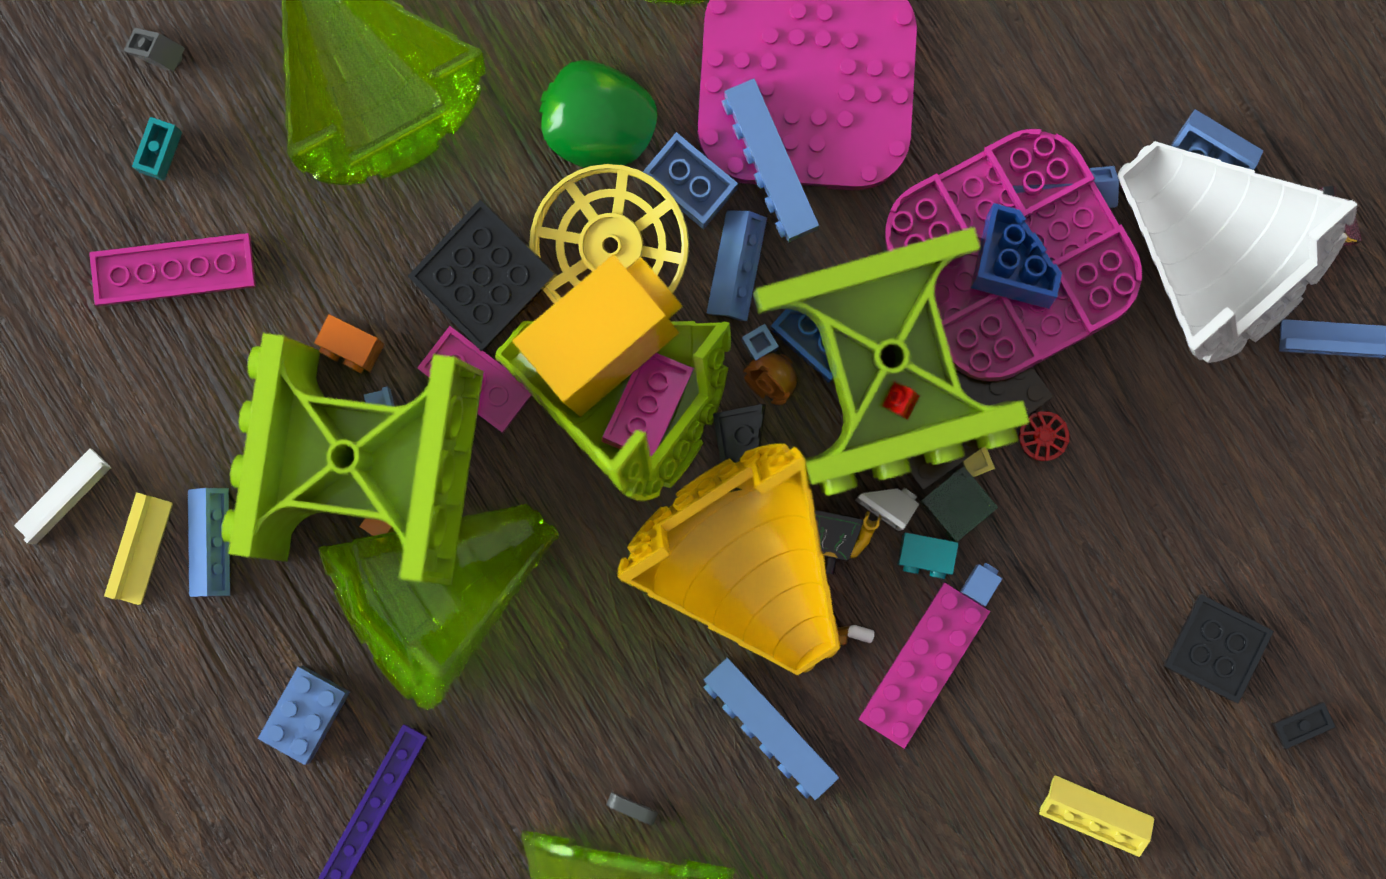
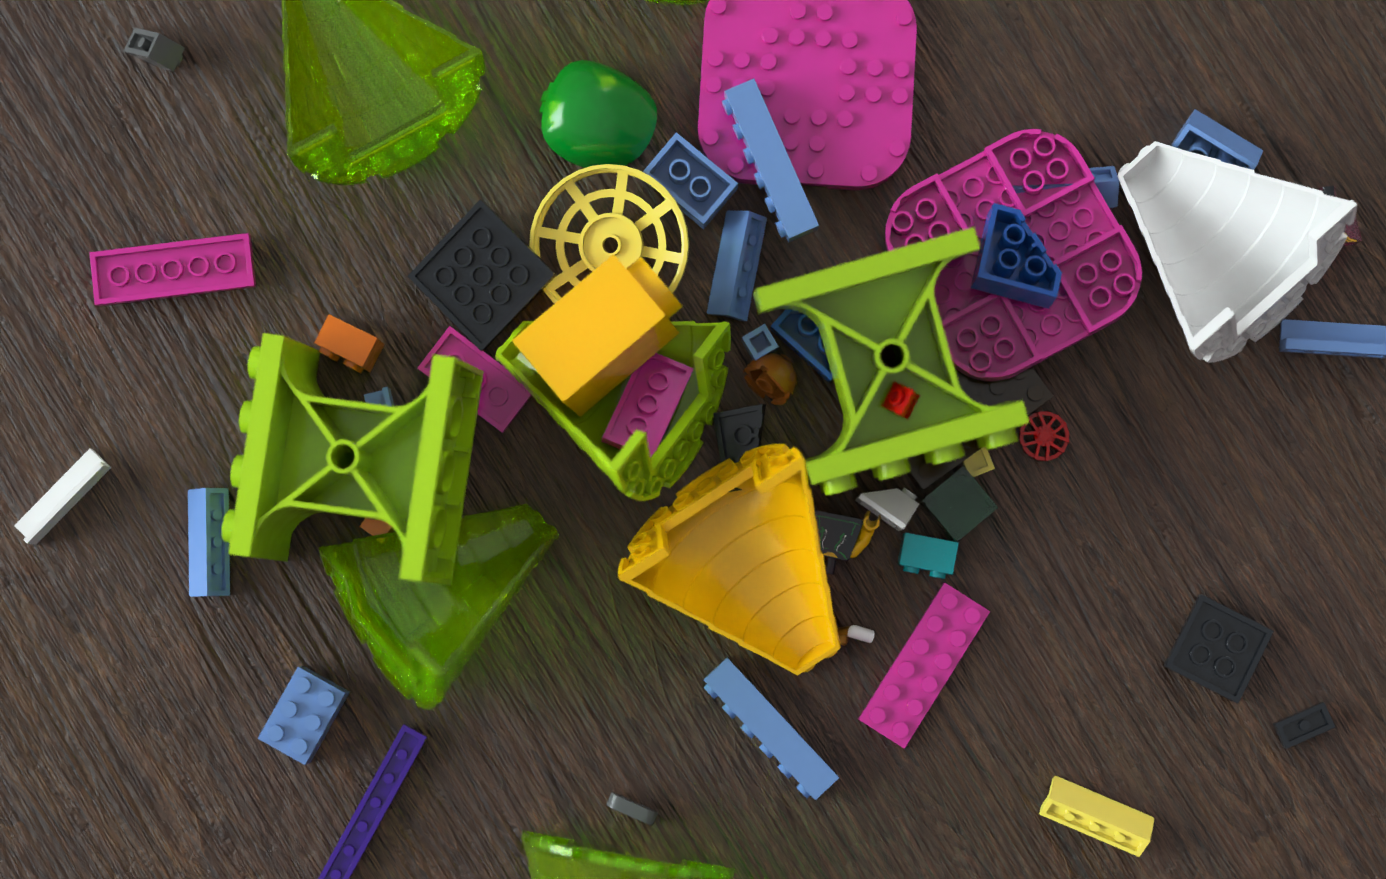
(138, 549): light yellow panel -> none
(157, 149): teal brick -> none
(981, 584): medium blue brick -> none

